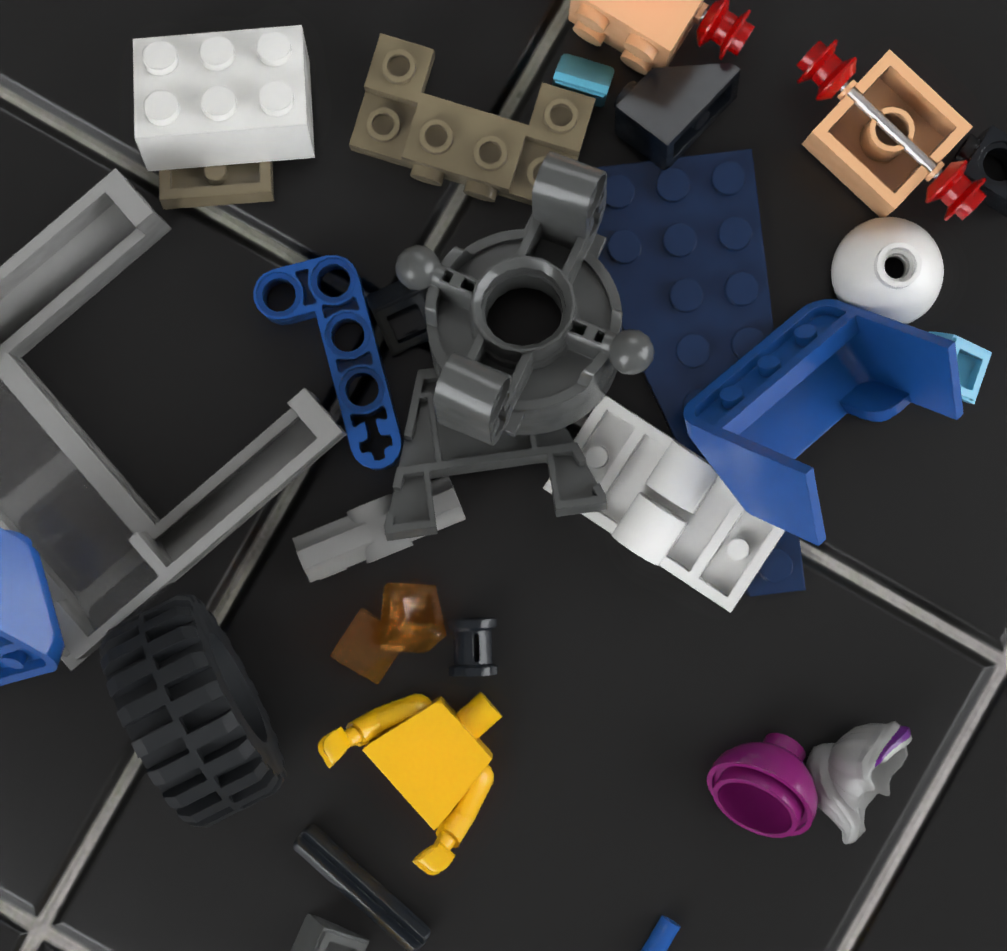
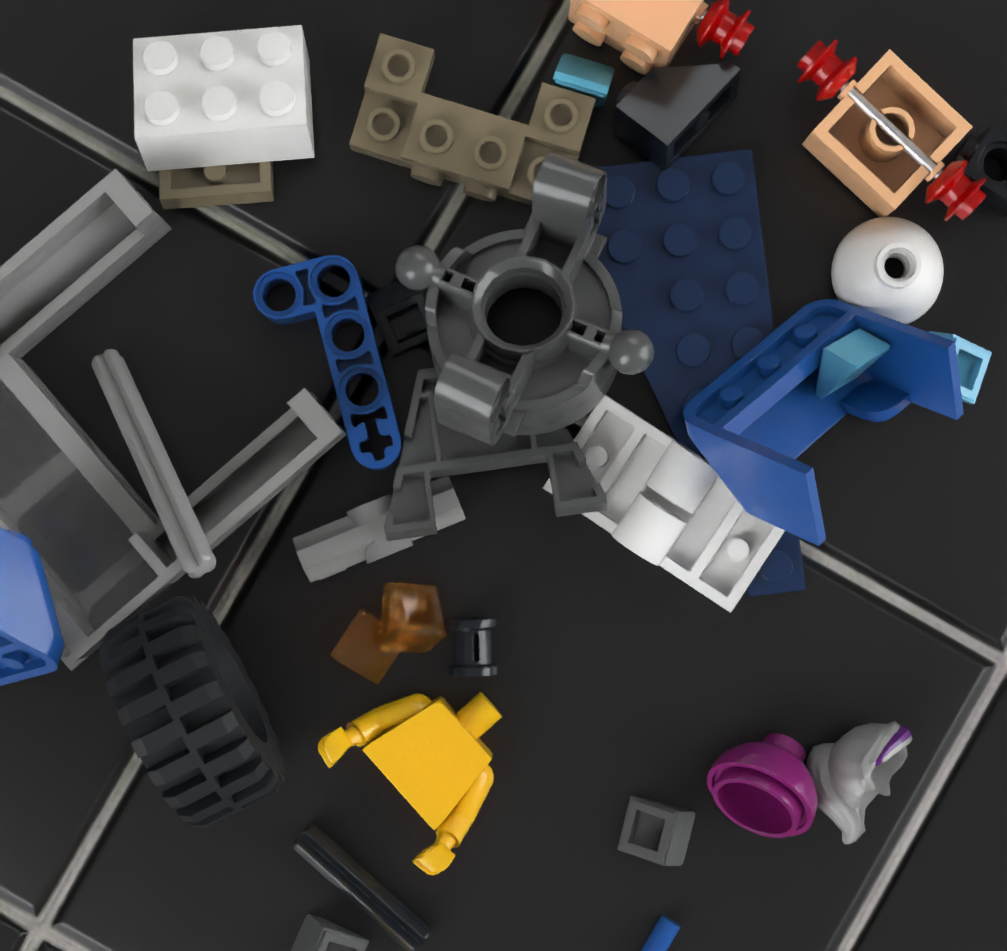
(154, 464): none -> light grey axle
(656, 831): none -> dark grey slope
(847, 360): none -> medium azure slope

